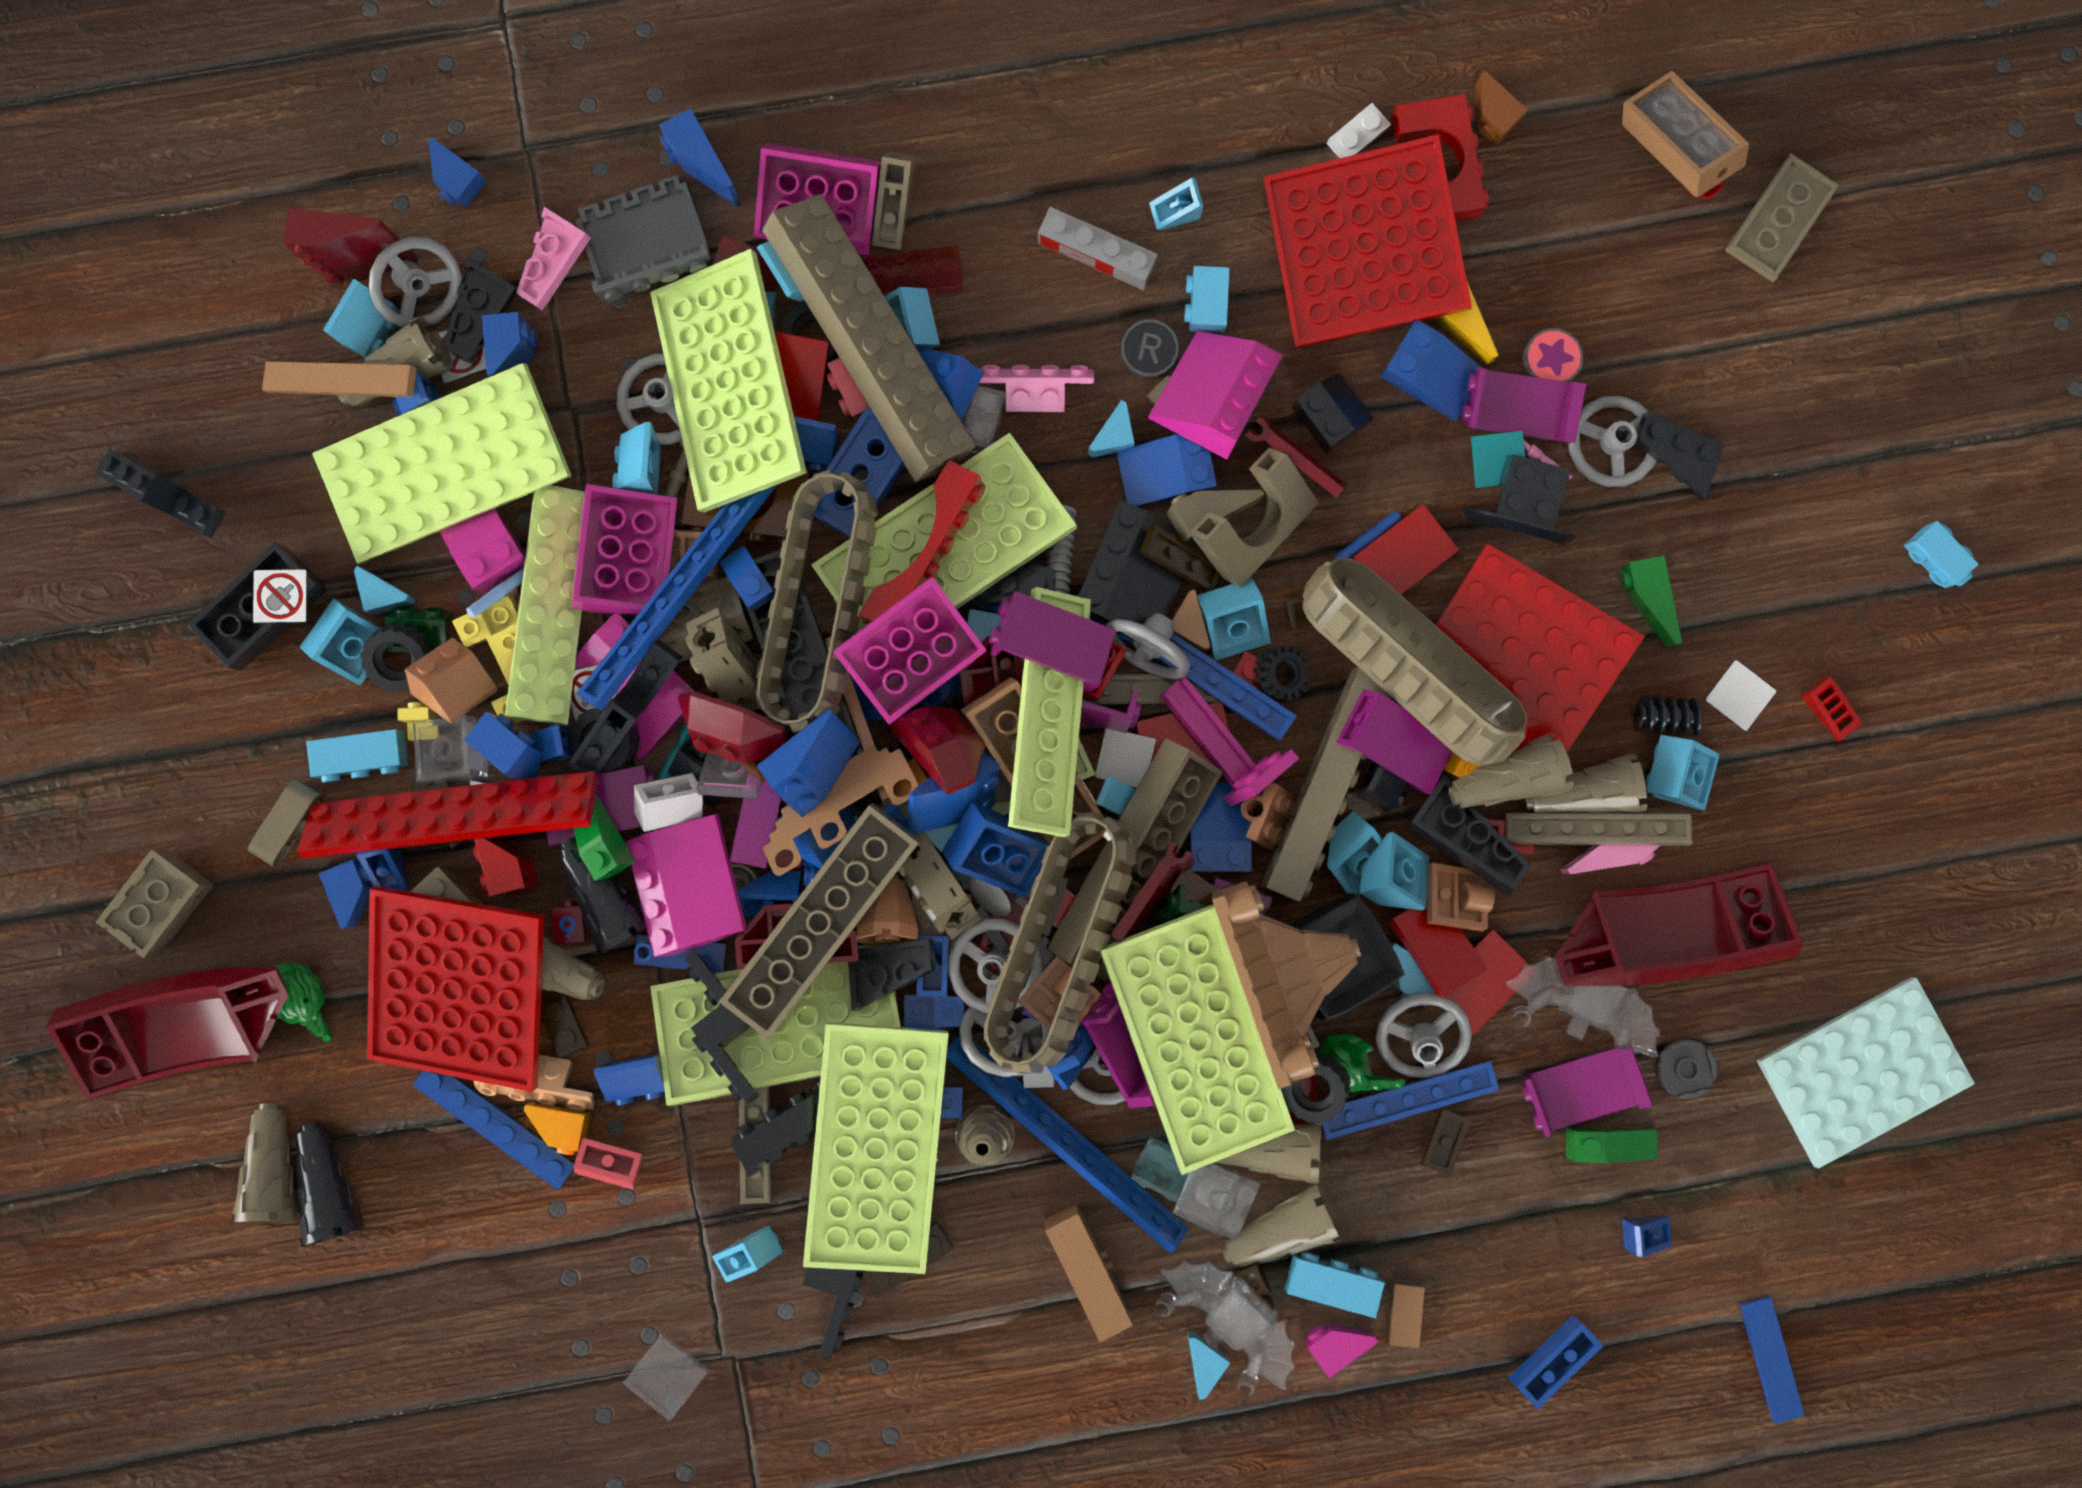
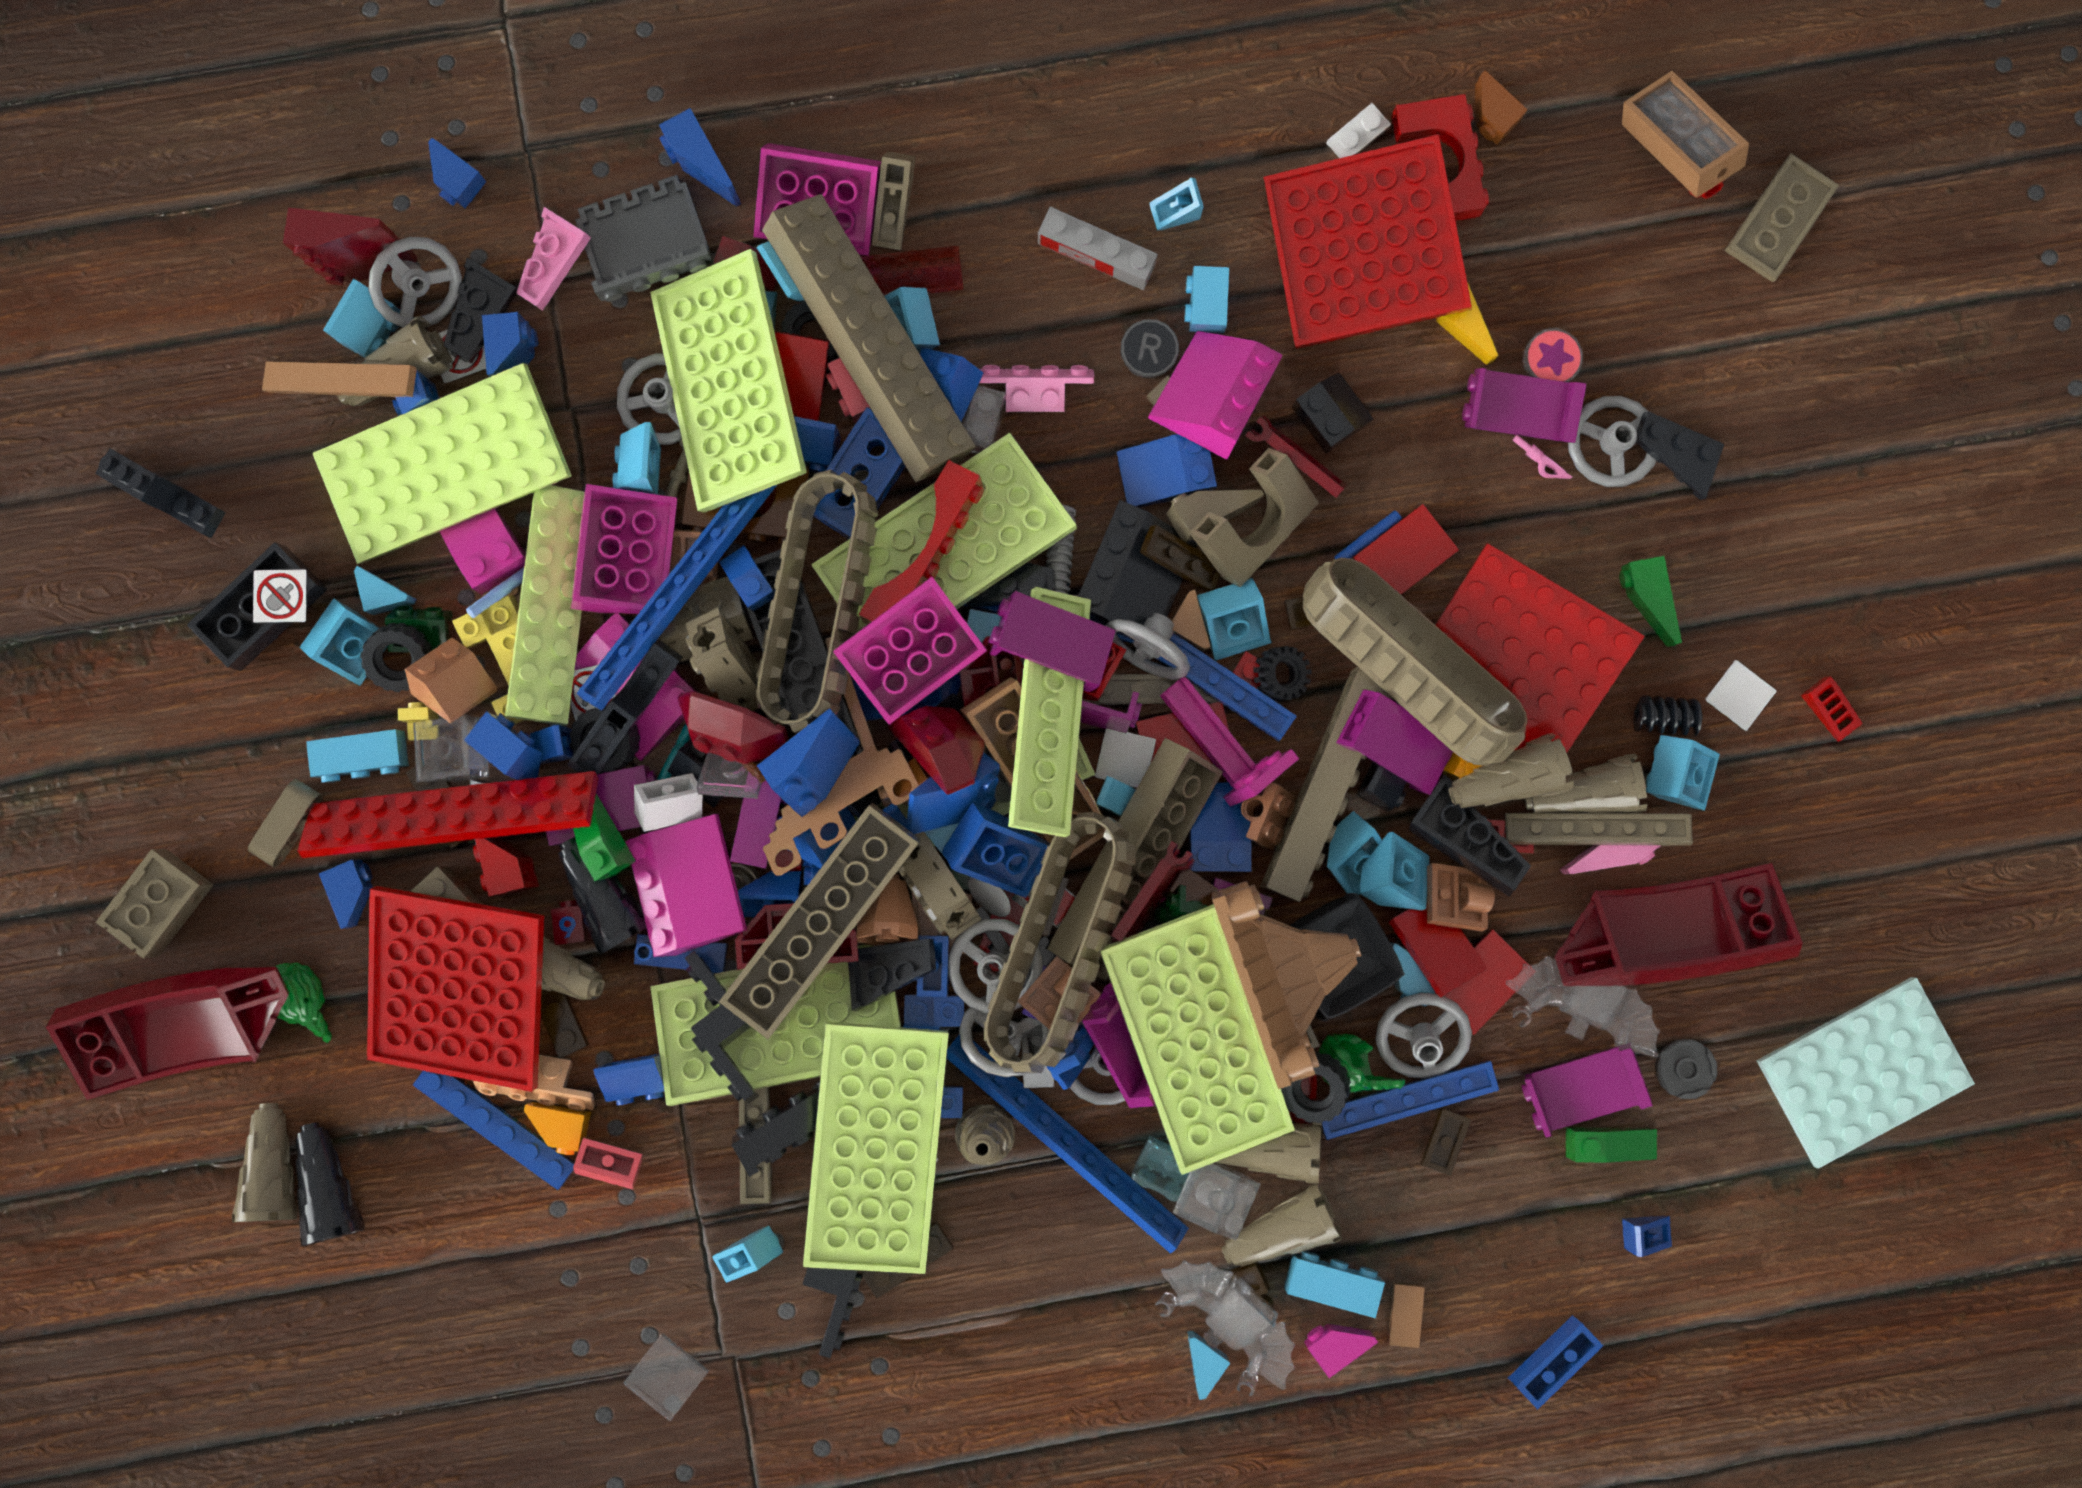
(385, 868): blue slope -> none
(1088, 1272): medium nougat brick -> none
(1115, 434): medium azure slope -> none
(1431, 370): blue slope -> none
(1490, 455): teal sticker -> none
(1528, 499): black piece -> none
(1771, 1359): blue tile -> none
(1941, 555): medium azure brick -> none

